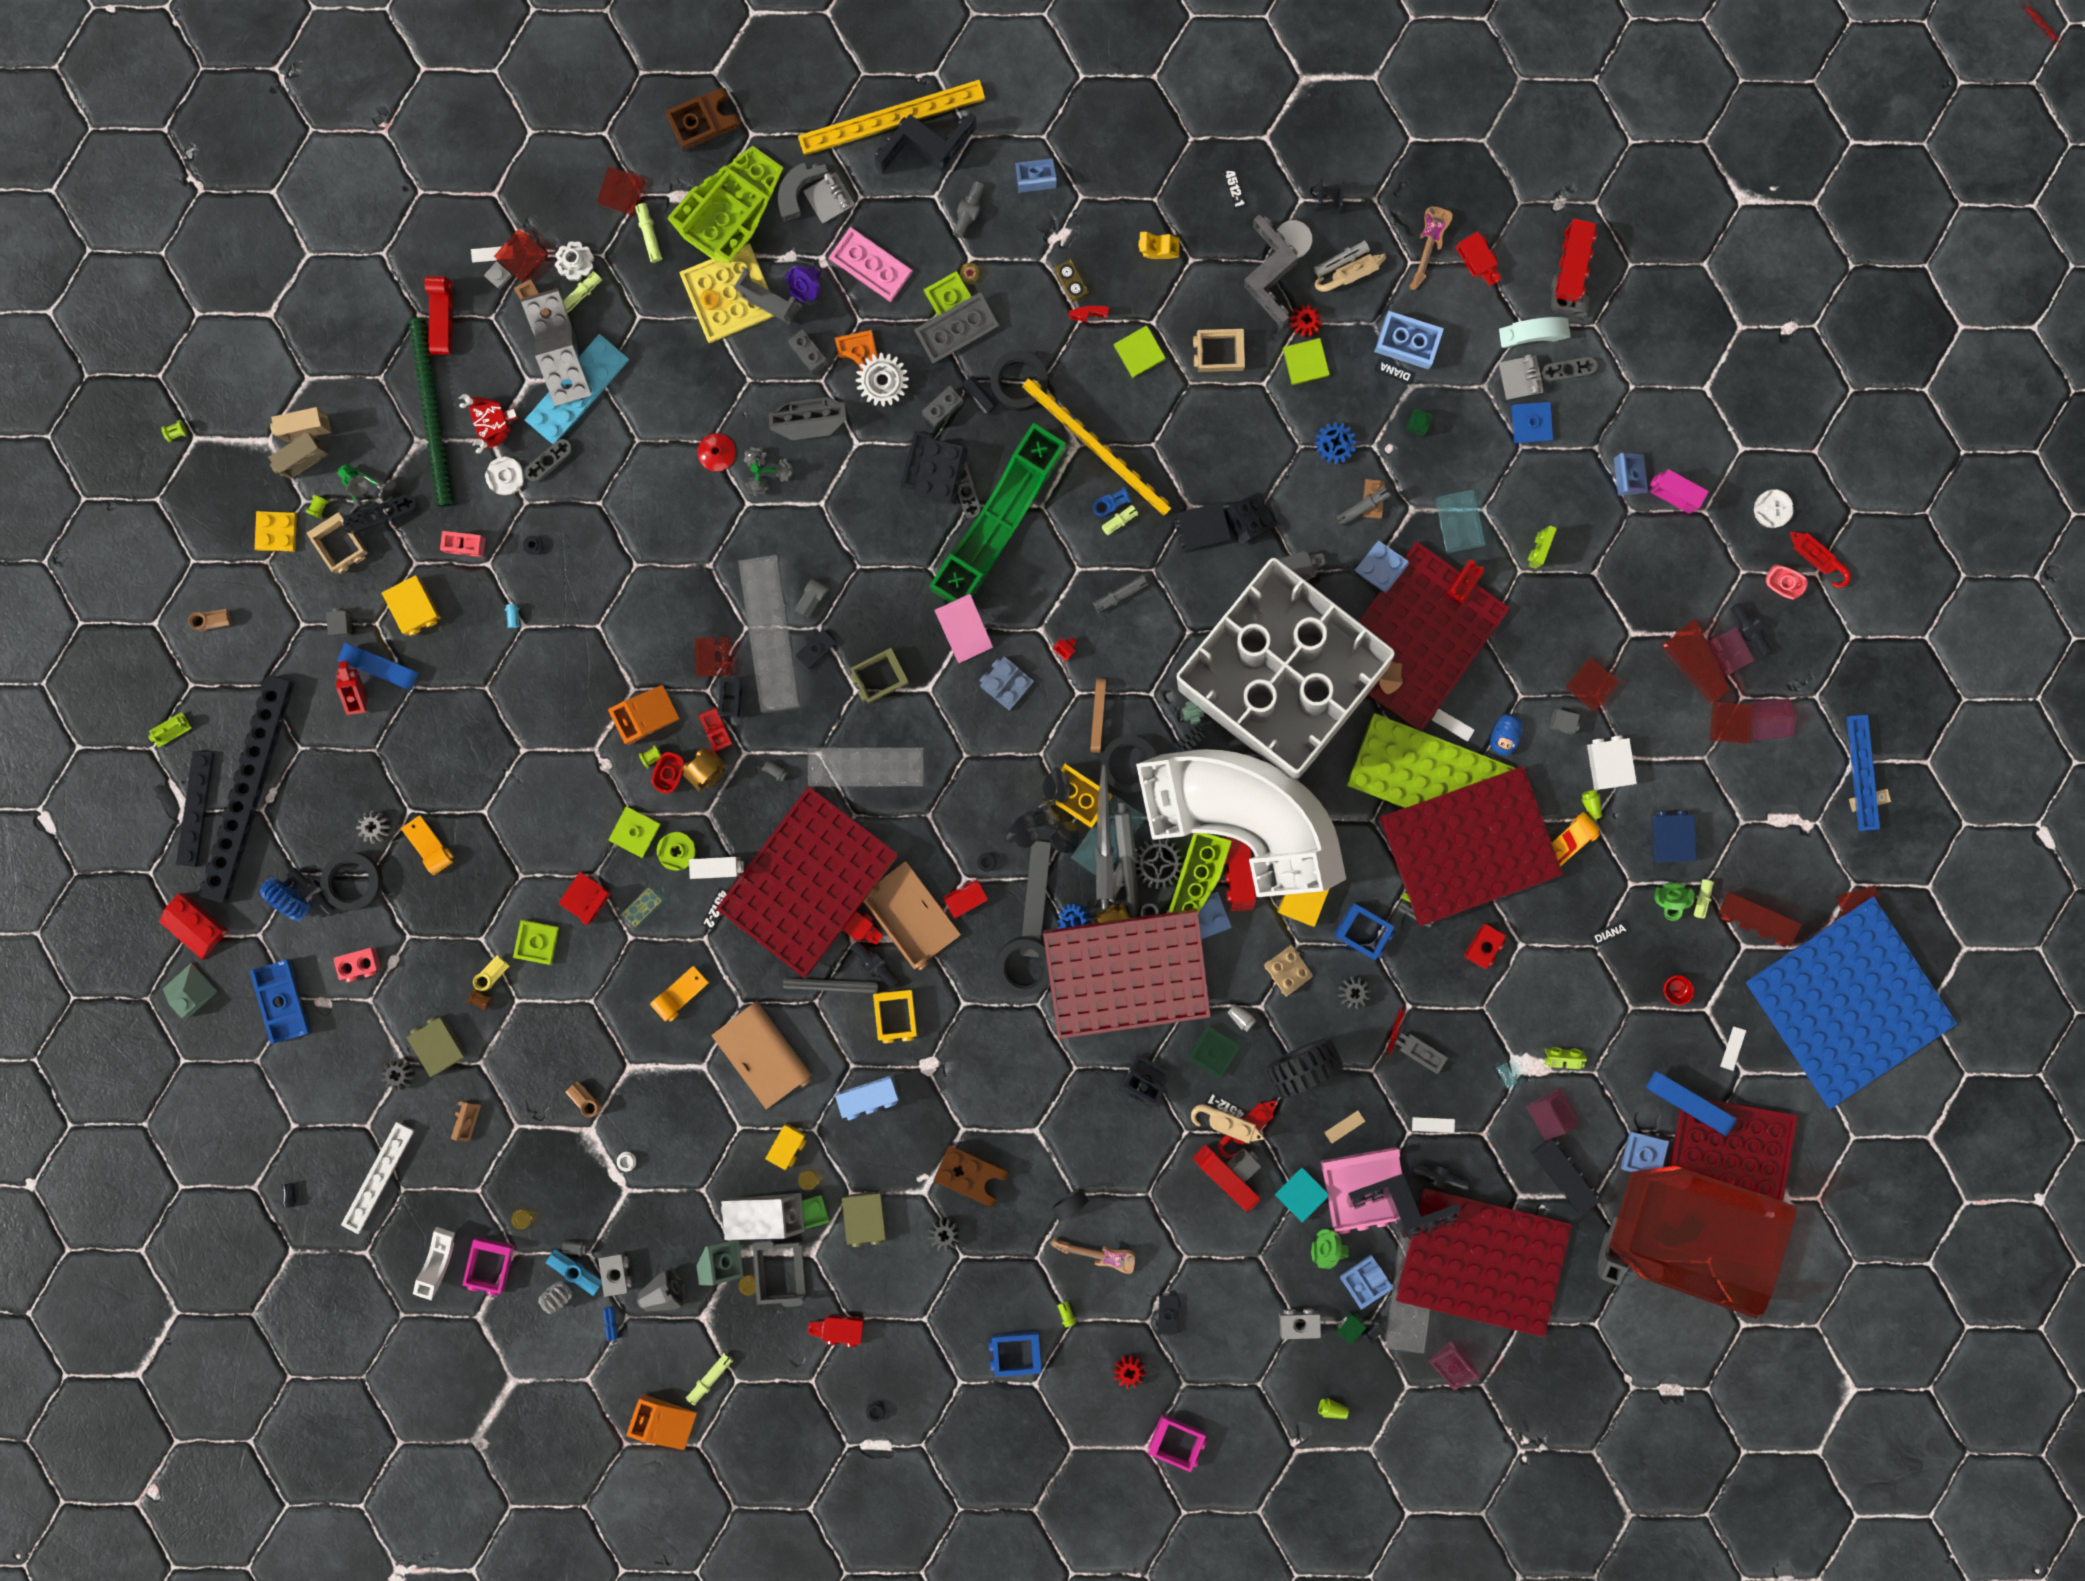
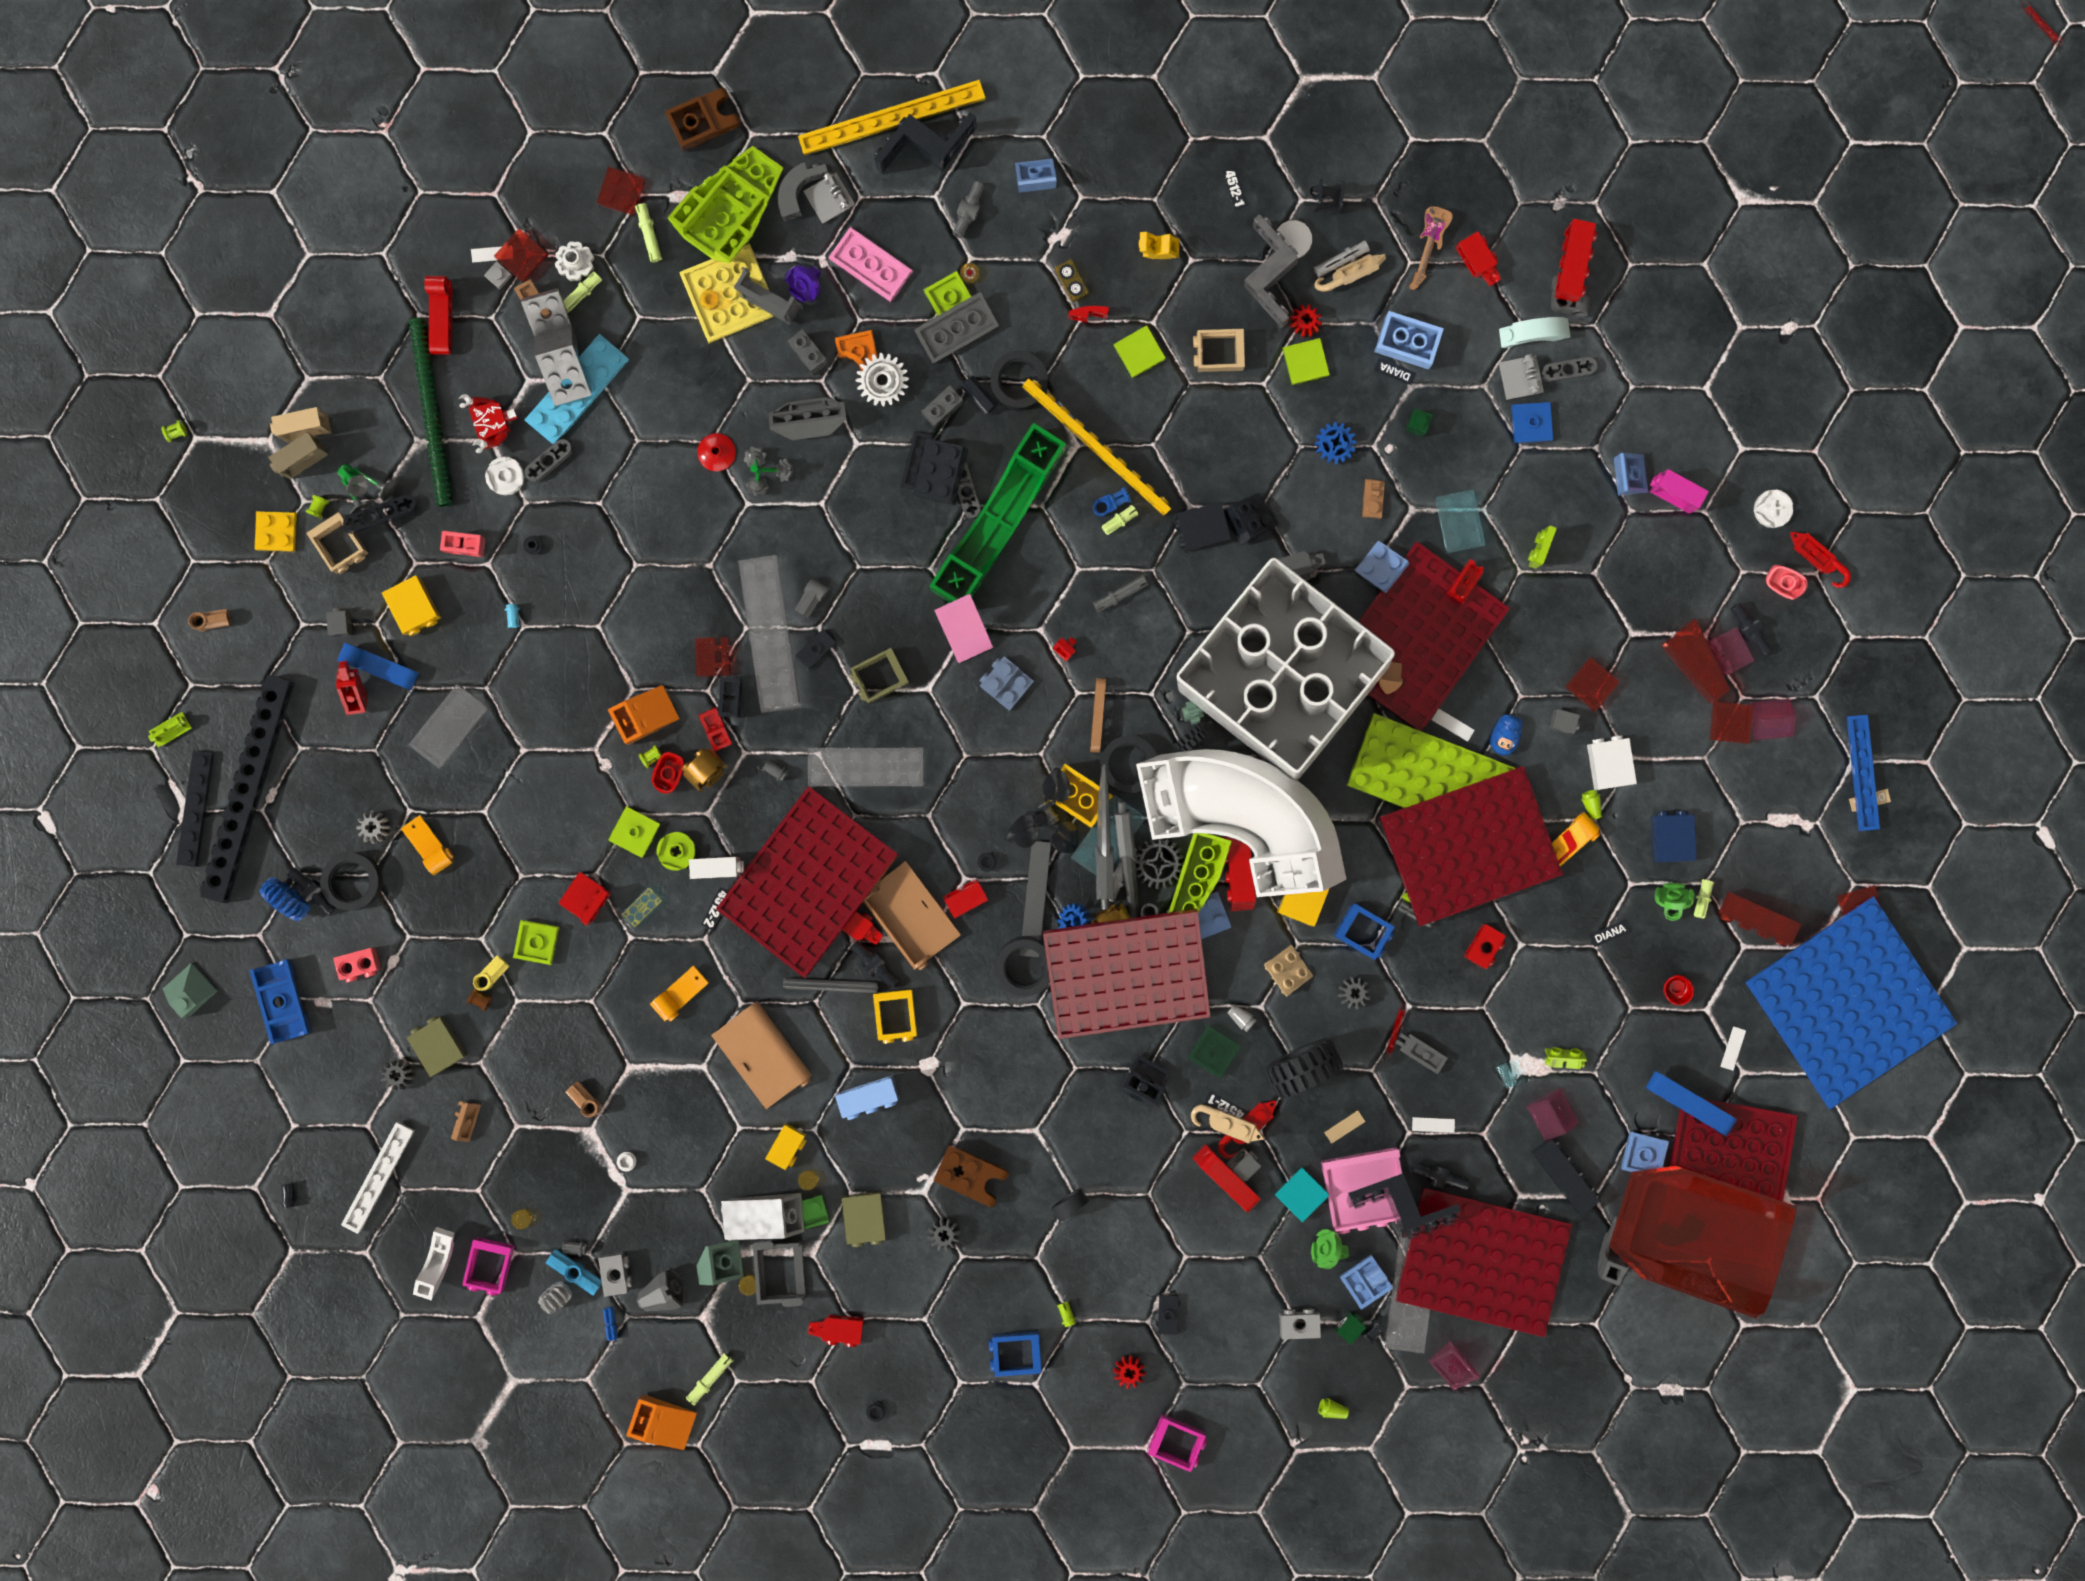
(192, 925): red slope -> none
(449, 726): none -> clear brick
(1119, 1259): medium nougat piece -> none
(1370, 502): dark grey pin -> none

